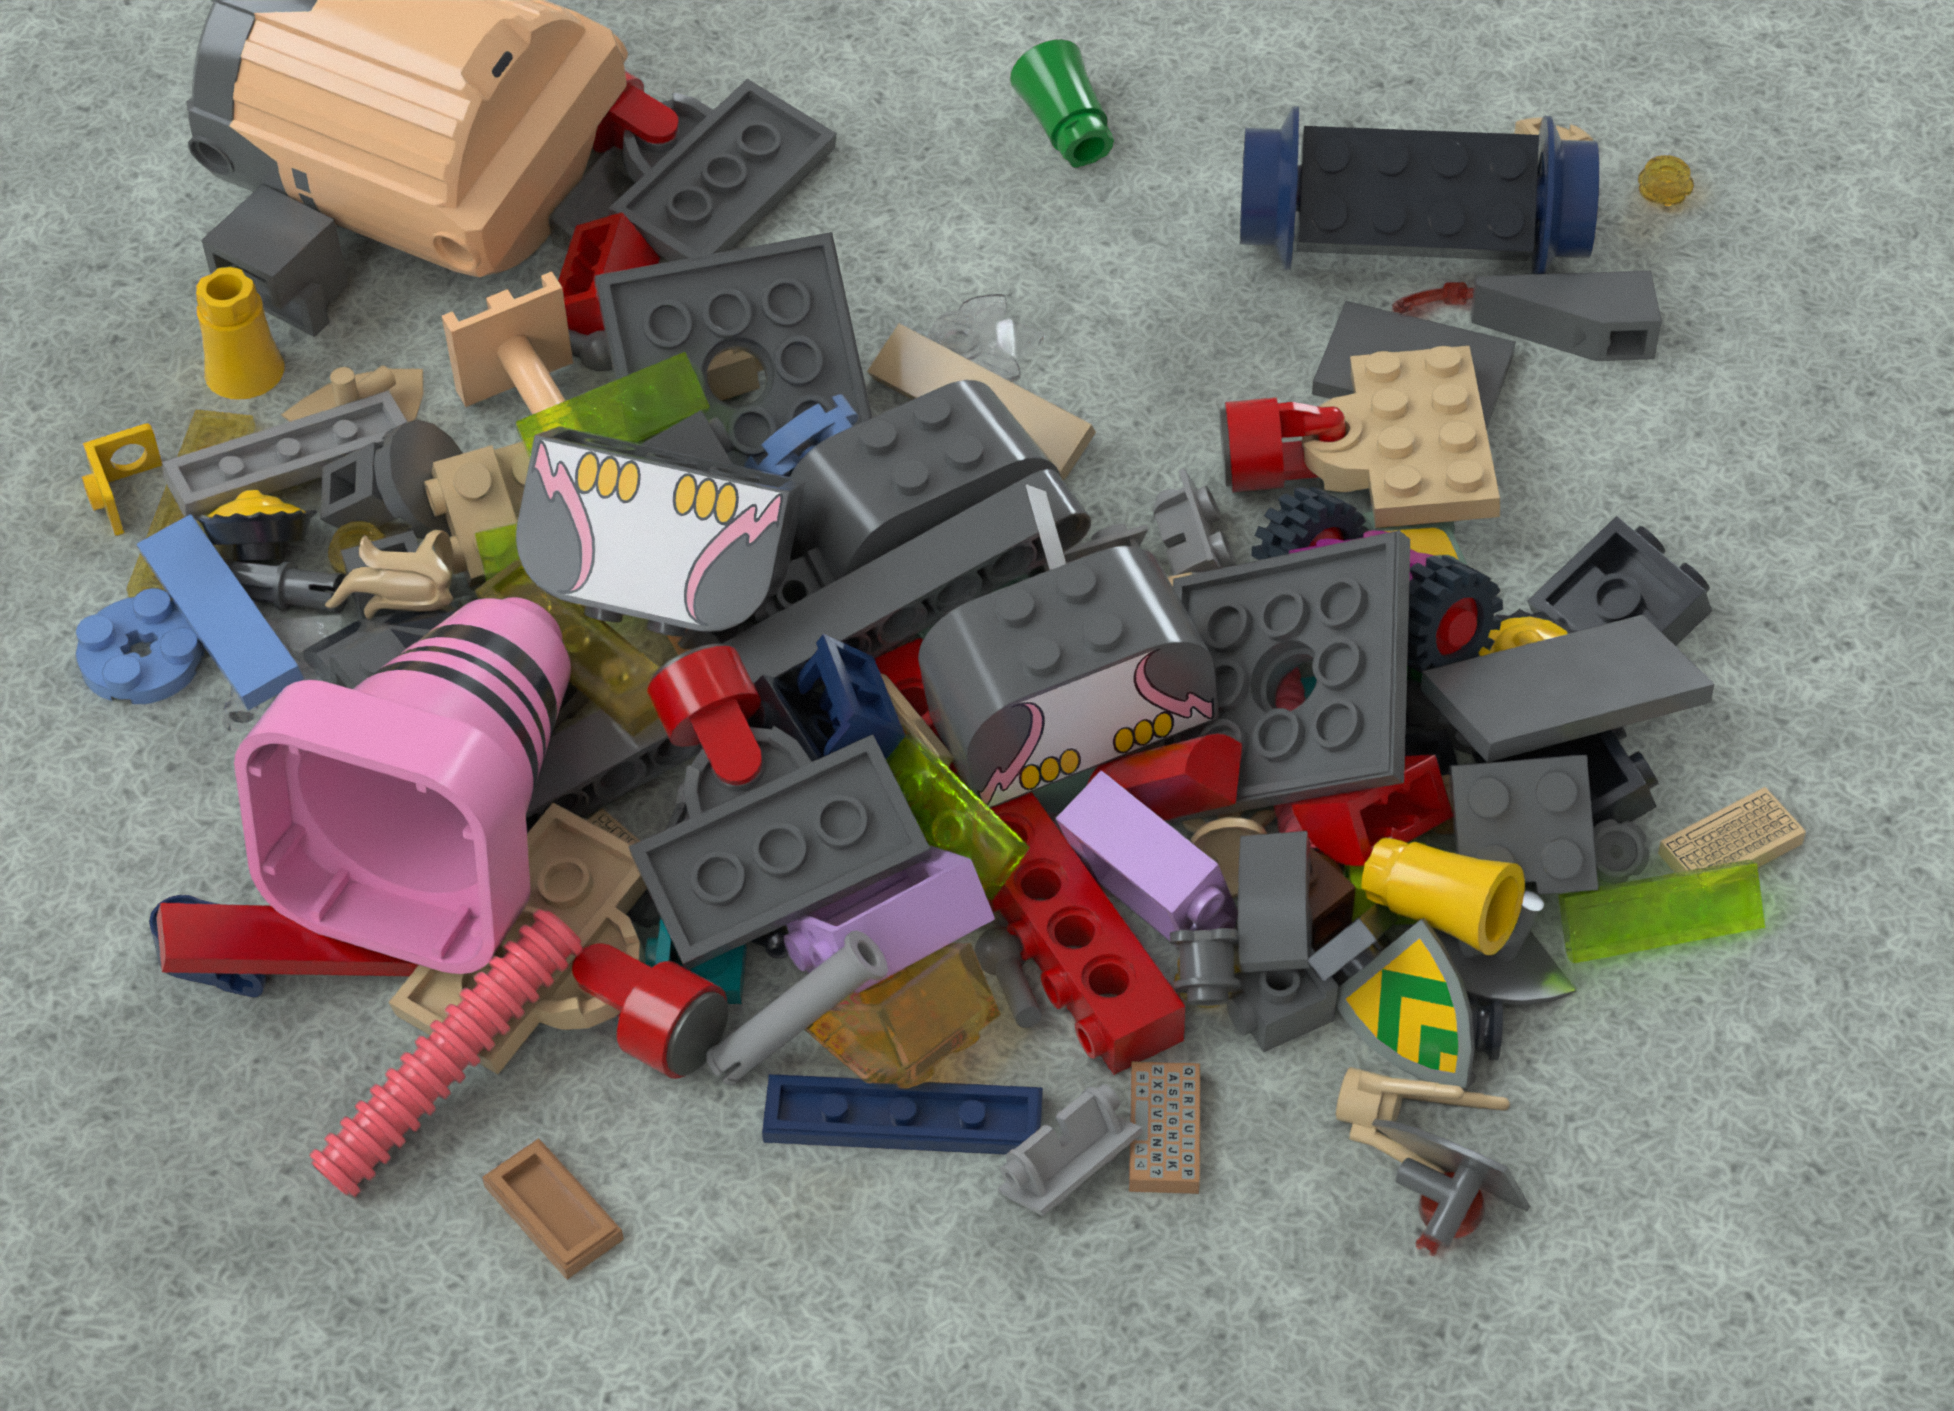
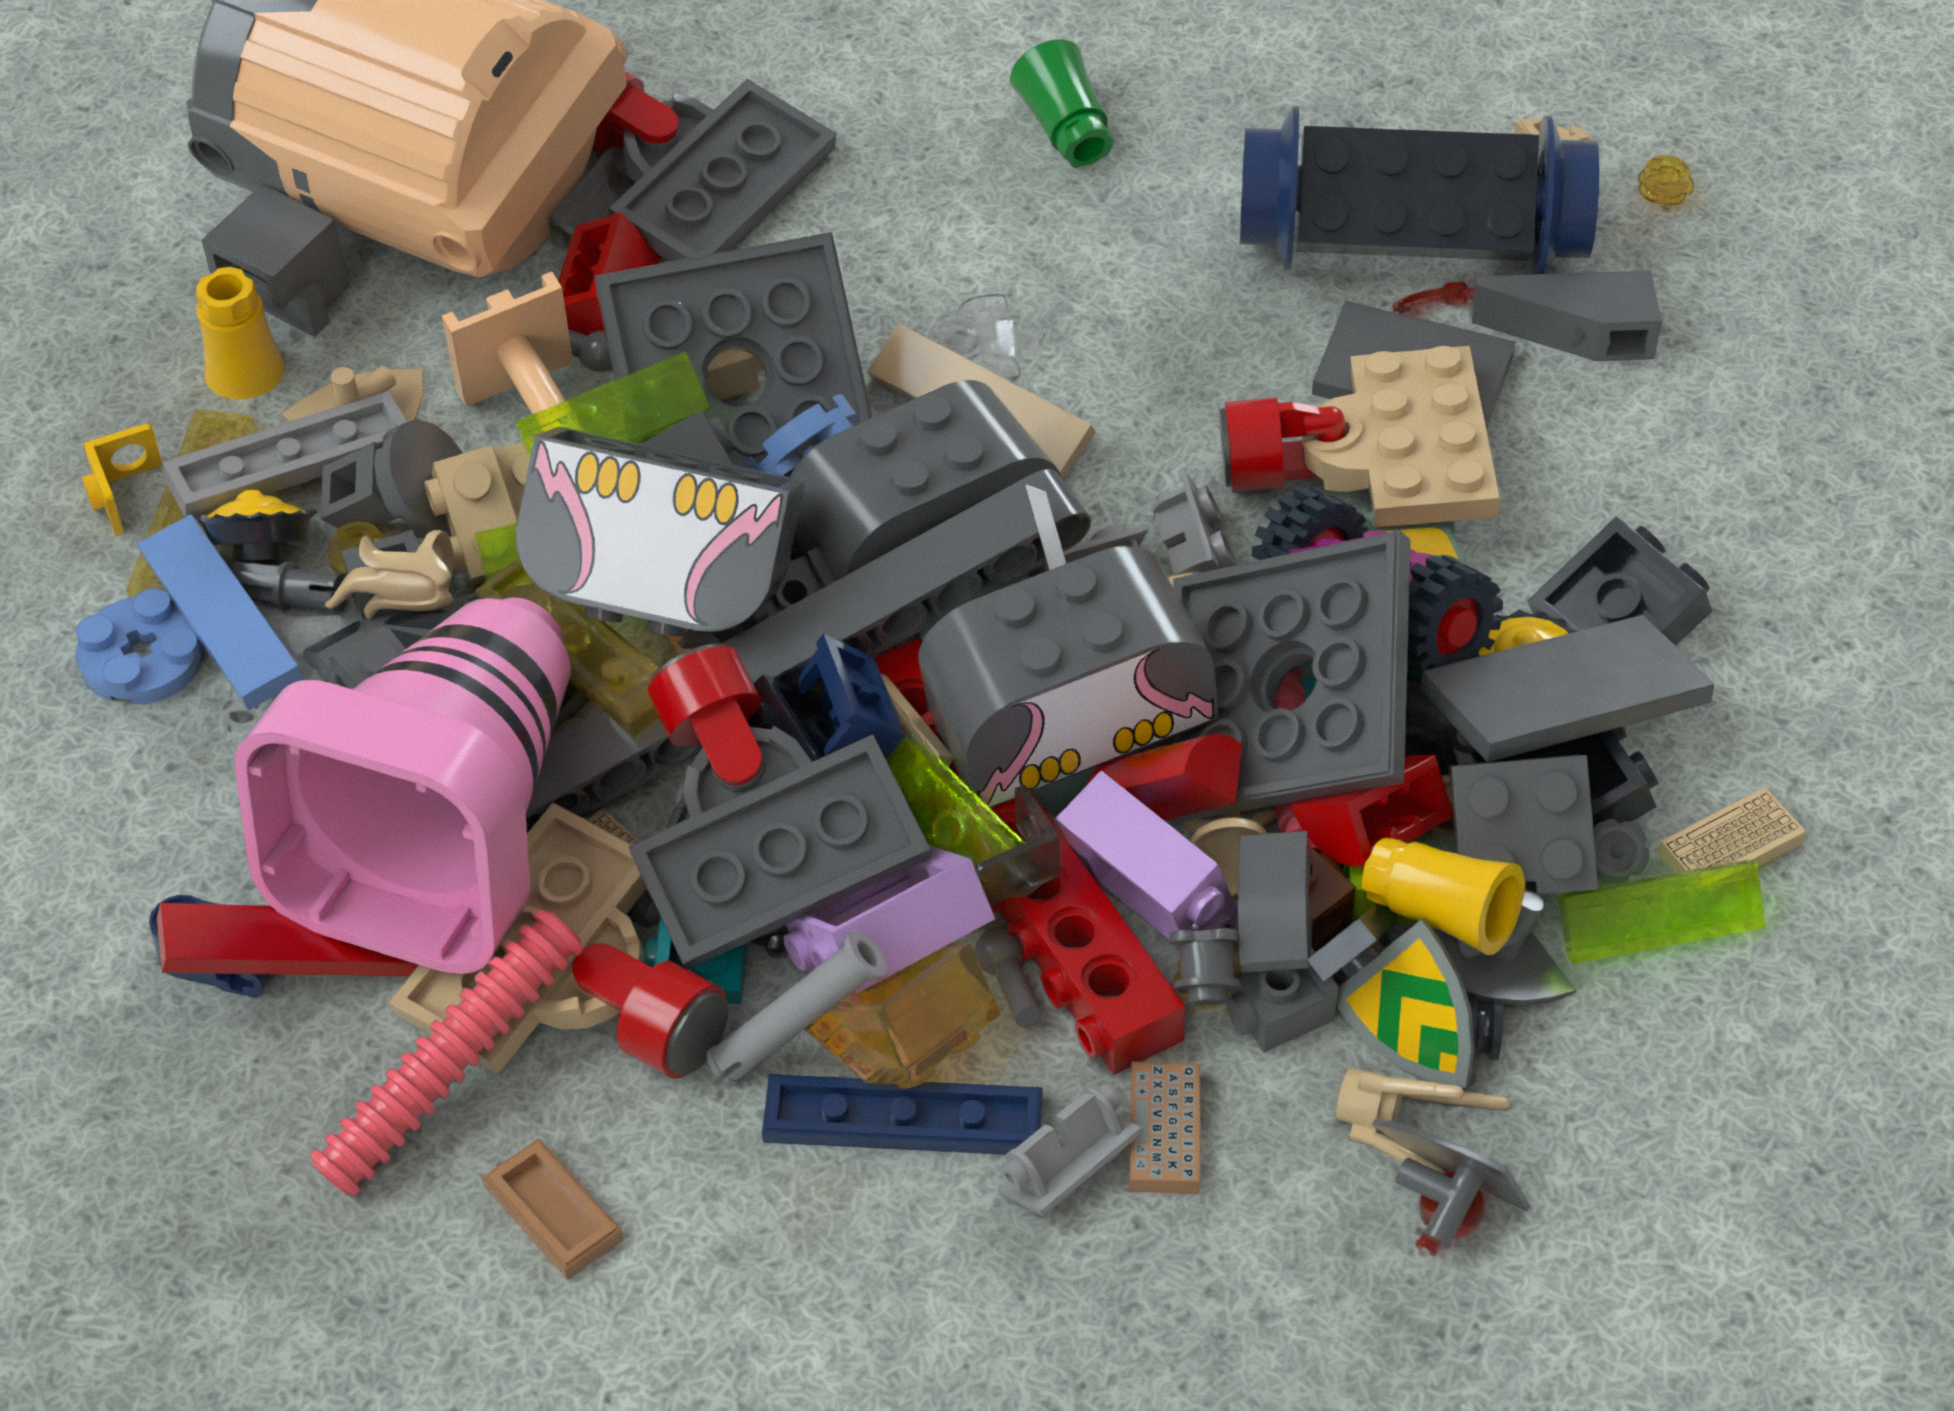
(1028, 864): none -> clear smoke bracket

